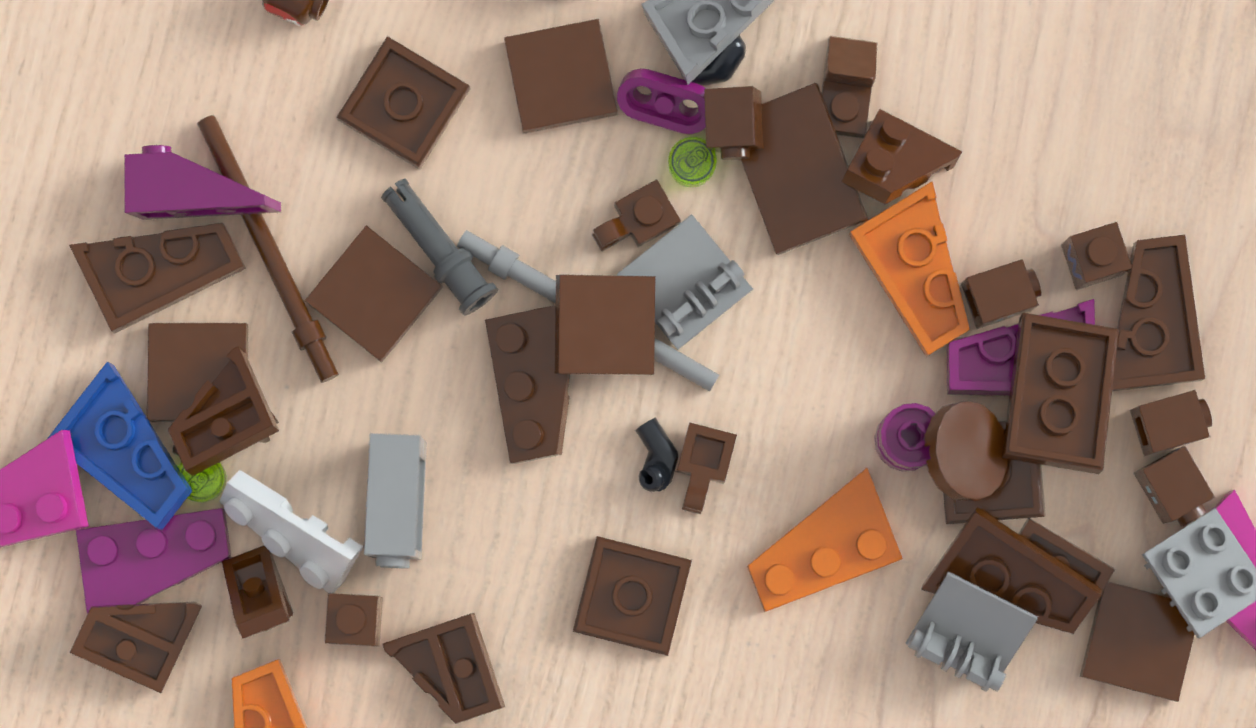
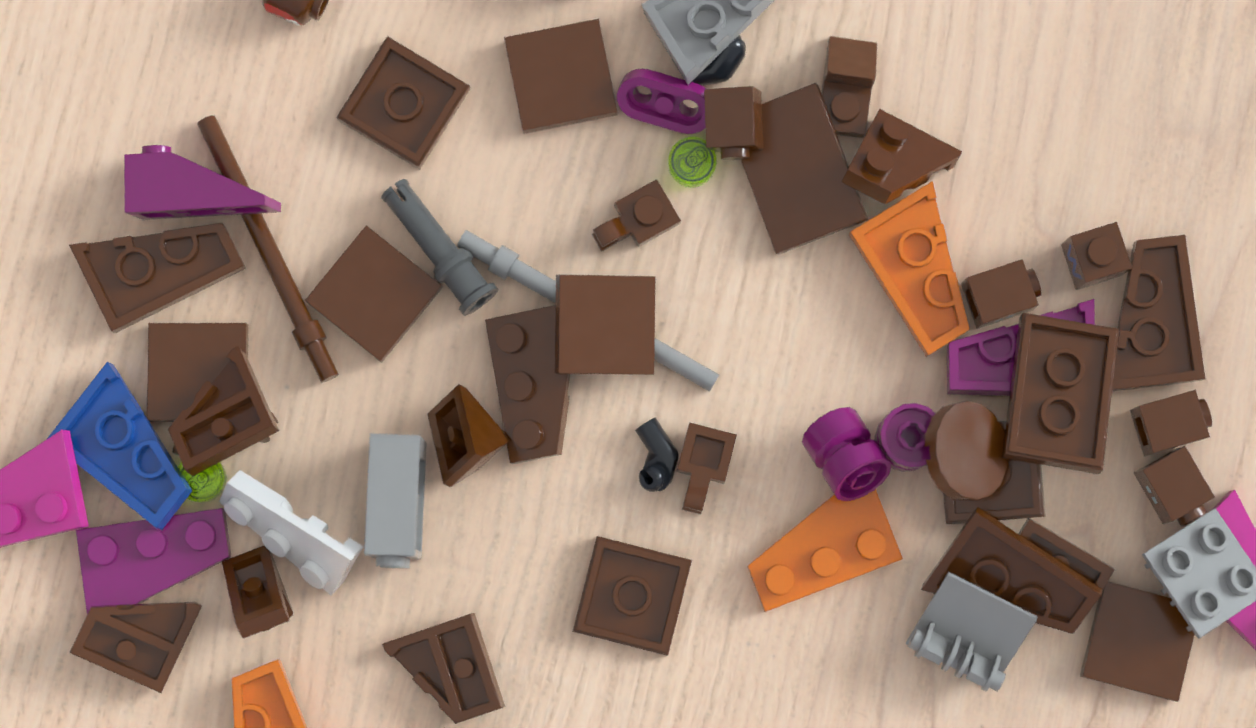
(353, 619): reddish brown brick -> none
(463, 435): none -> reddish brown slope
(691, 281): light grey hinge -> none
(849, 458): none -> magenta wheel

